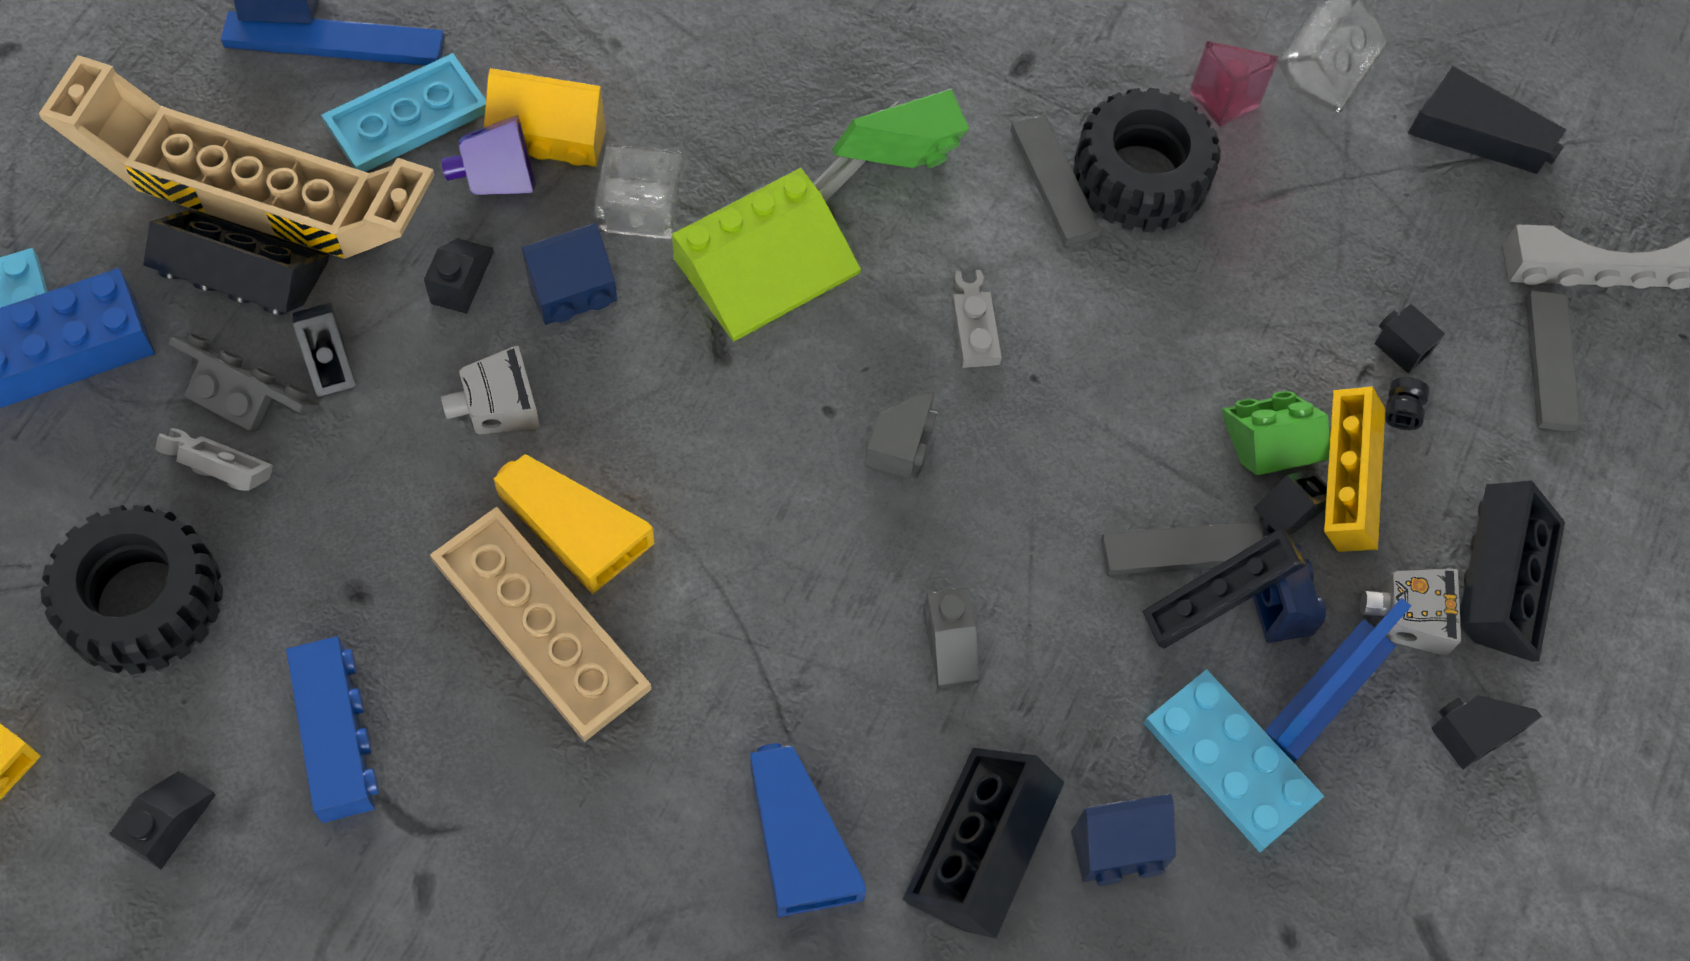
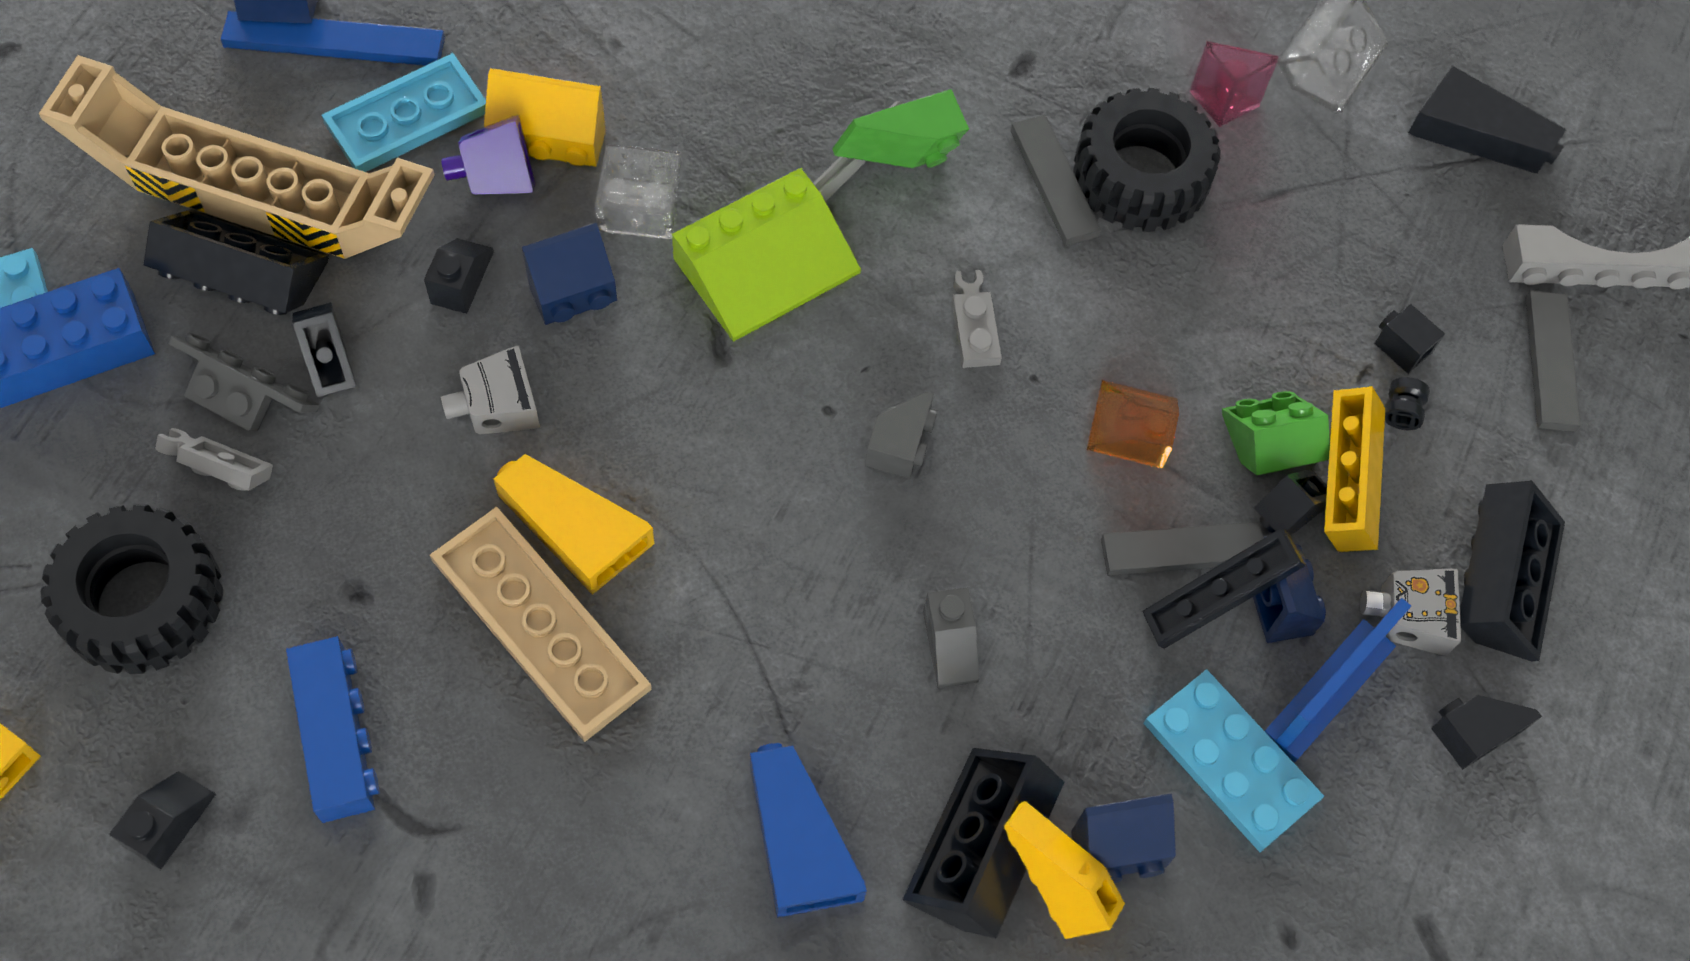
(1068, 878): none -> yellow slope
(1133, 424): none -> clear orange slope

